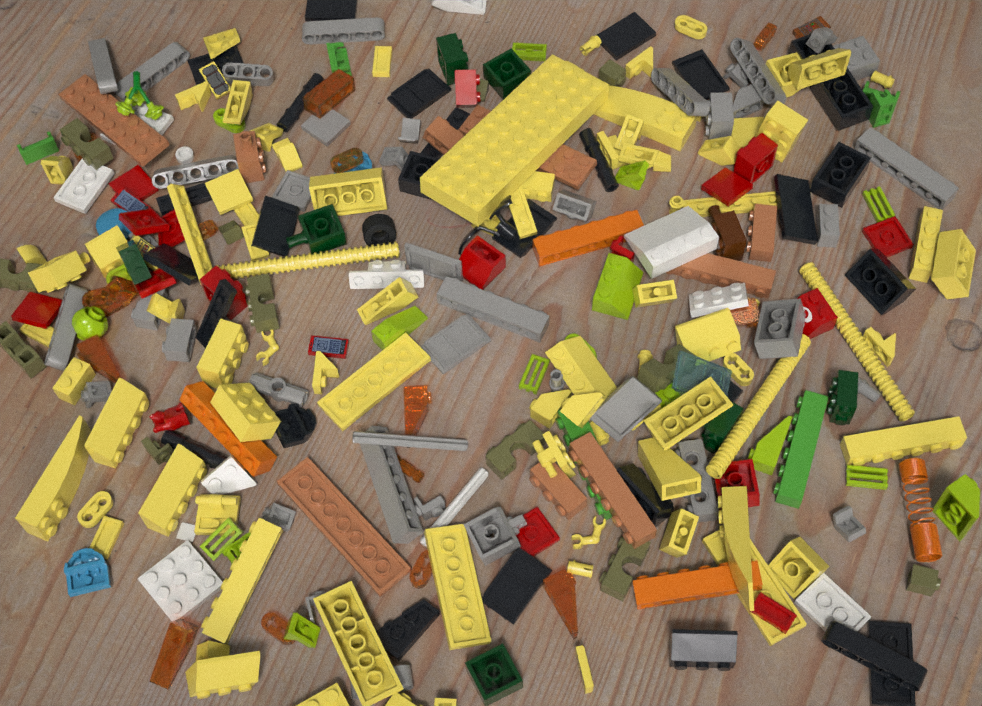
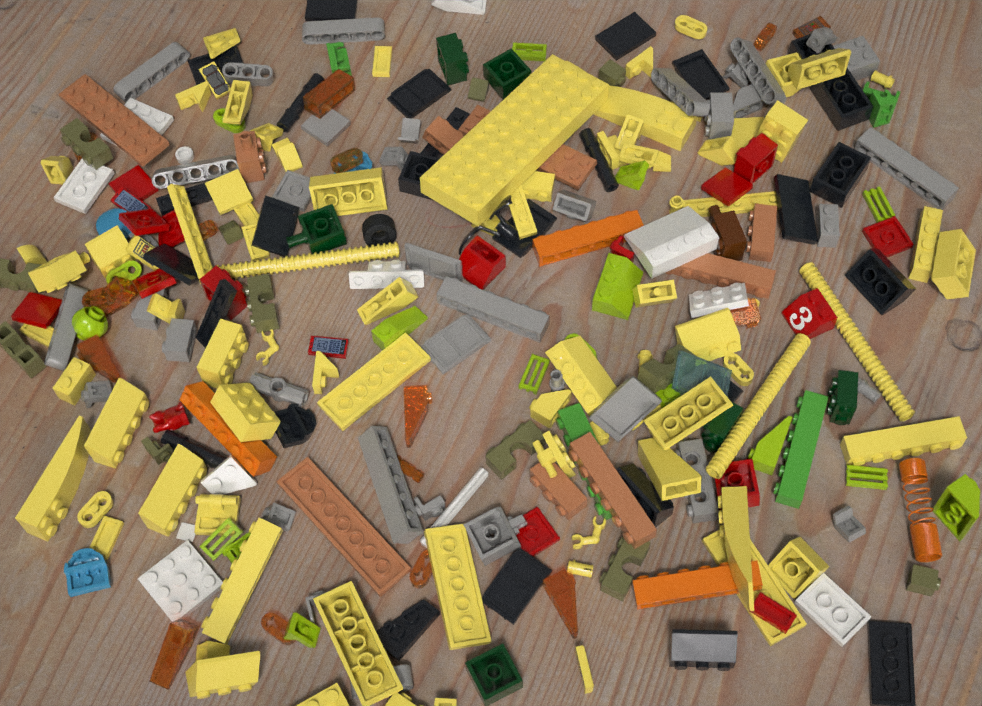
(38, 150): bright green hinge -> none
(102, 66): light grey beam -> none
(133, 262): dark green brick -> none
(137, 96): lime plant -> none
(409, 441): light grey axle -> none
(466, 88): brick -> none
(582, 407): light yellow slope -> none
(590, 45): light yellow pin -> none
(679, 533): light yellow brick -> none
(780, 329): light grey brick -> none
(874, 656): black beam -> none
(883, 348): light yellow slope -> none

